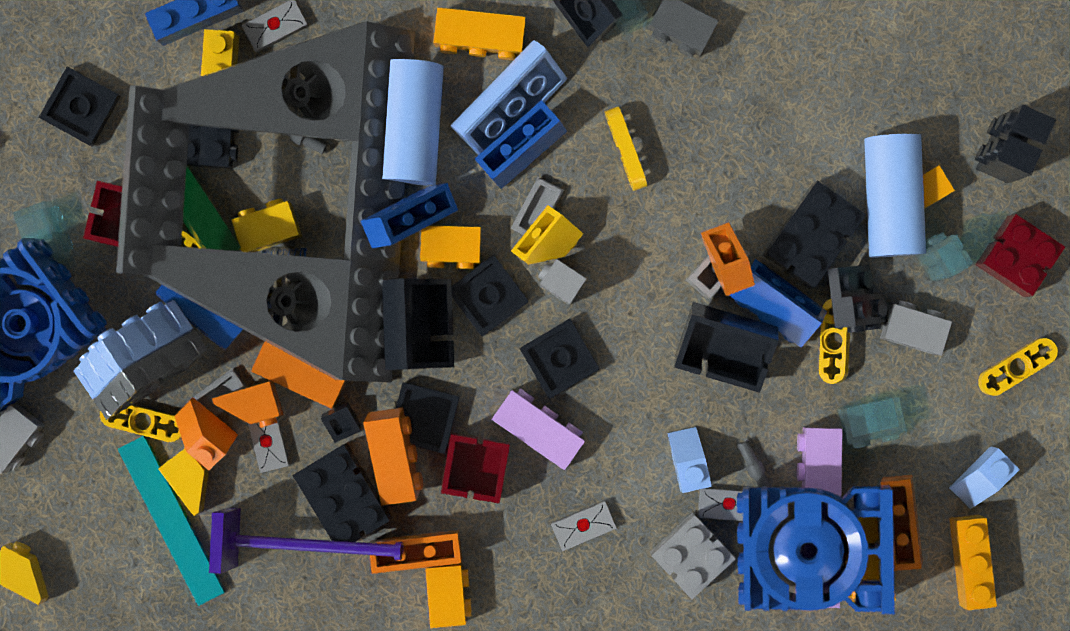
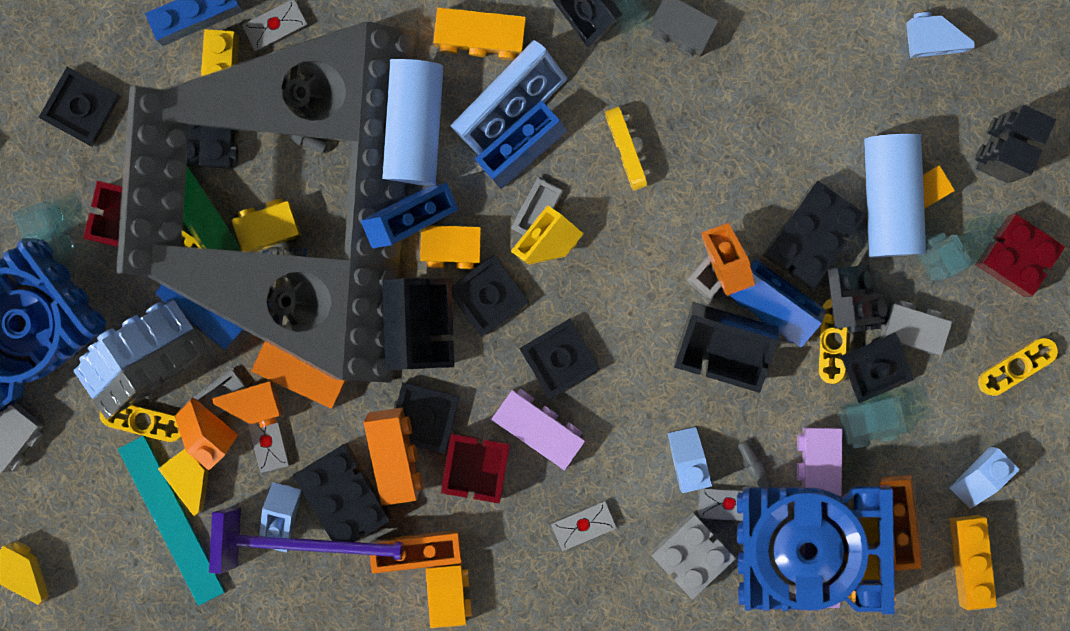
(280, 511): none -> light blue slope
(341, 422): black plate -> none
(561, 281): light grey brick -> none
(877, 367): none -> black plate
(935, 36): none -> light blue slope

